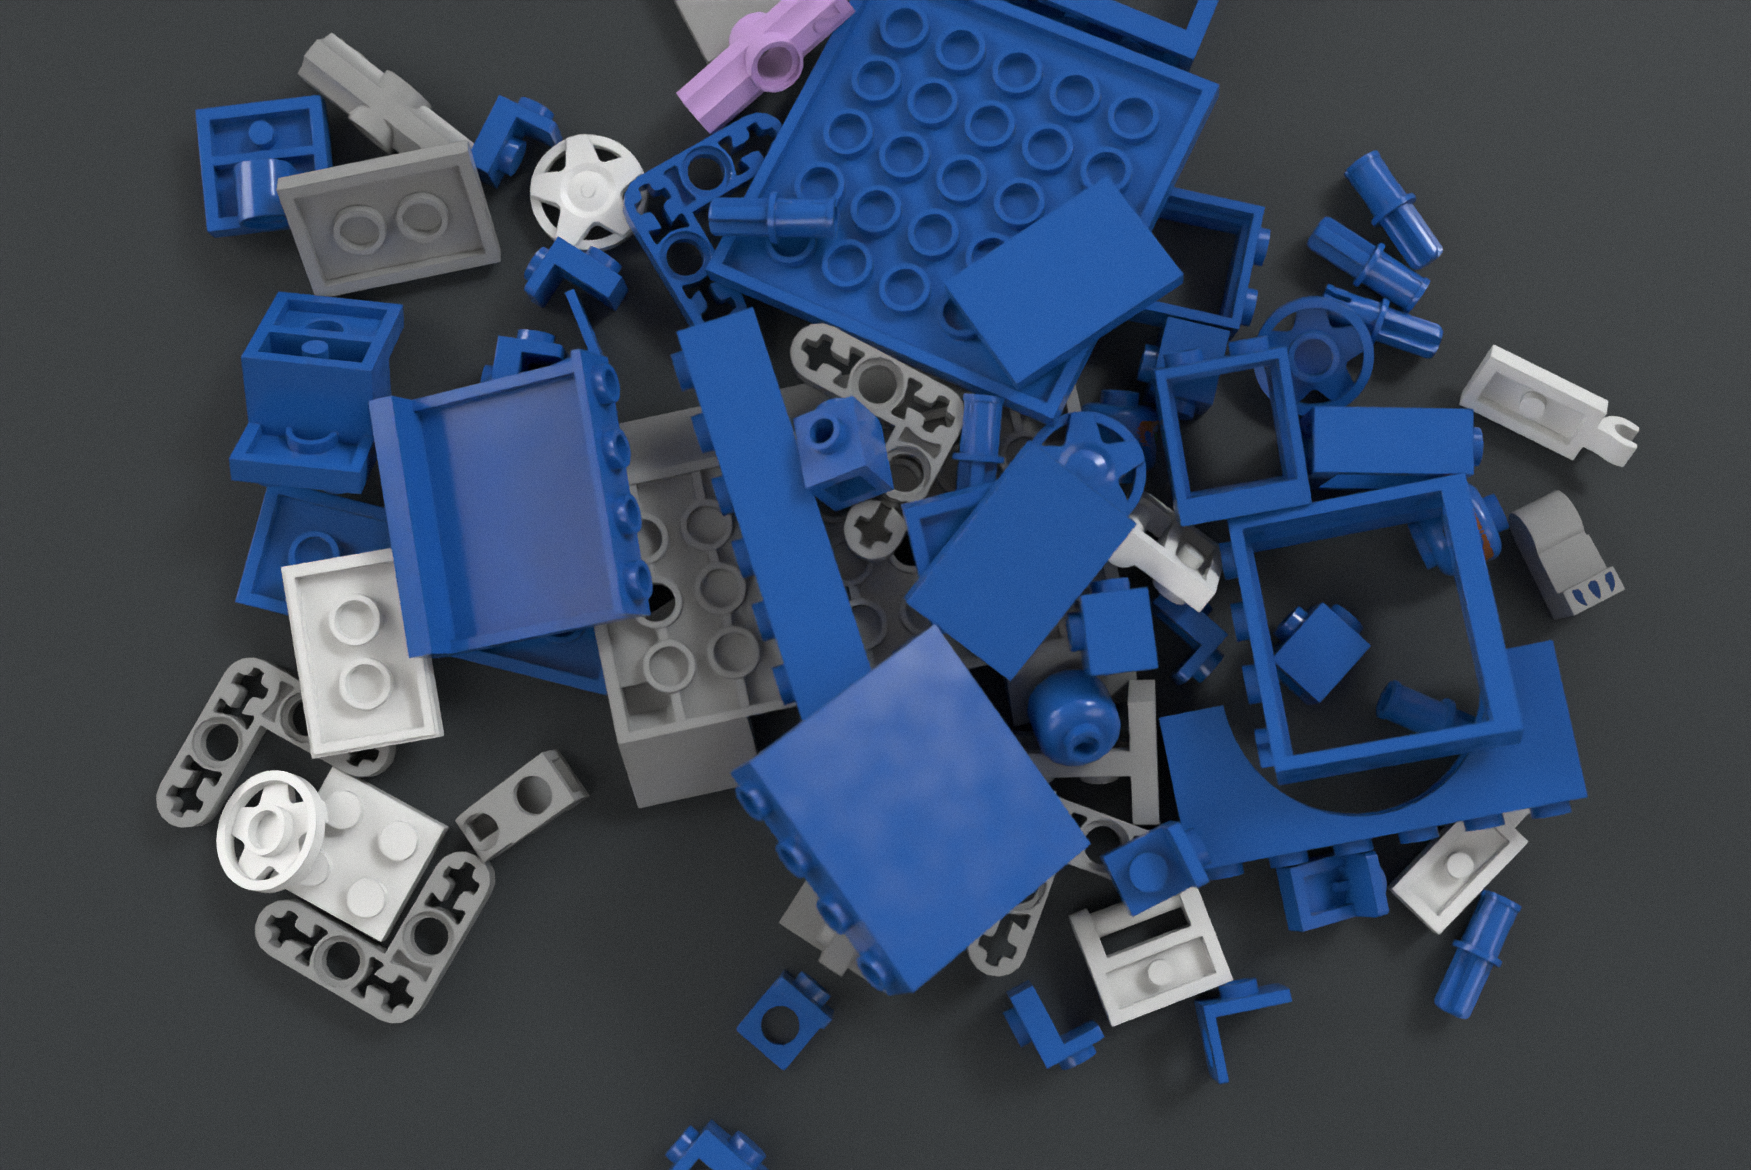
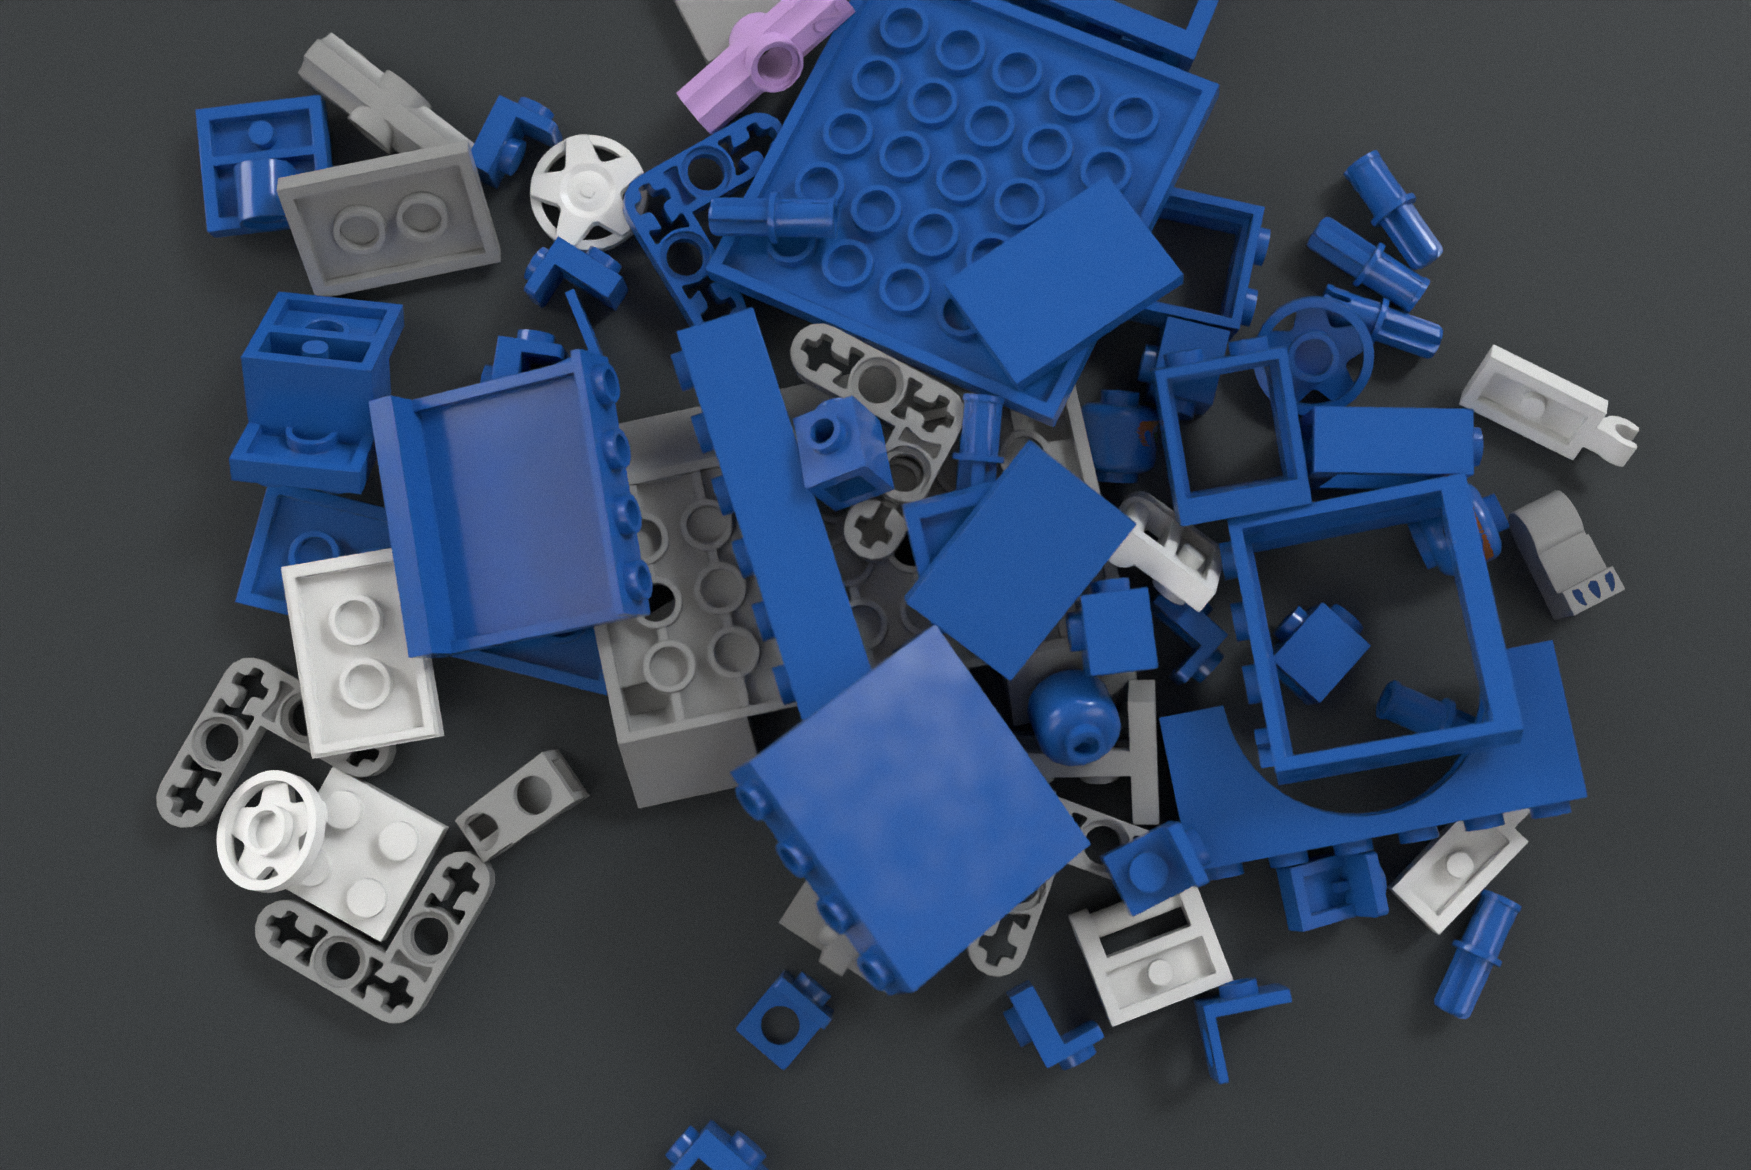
(1096, 462): blue wheel -> none

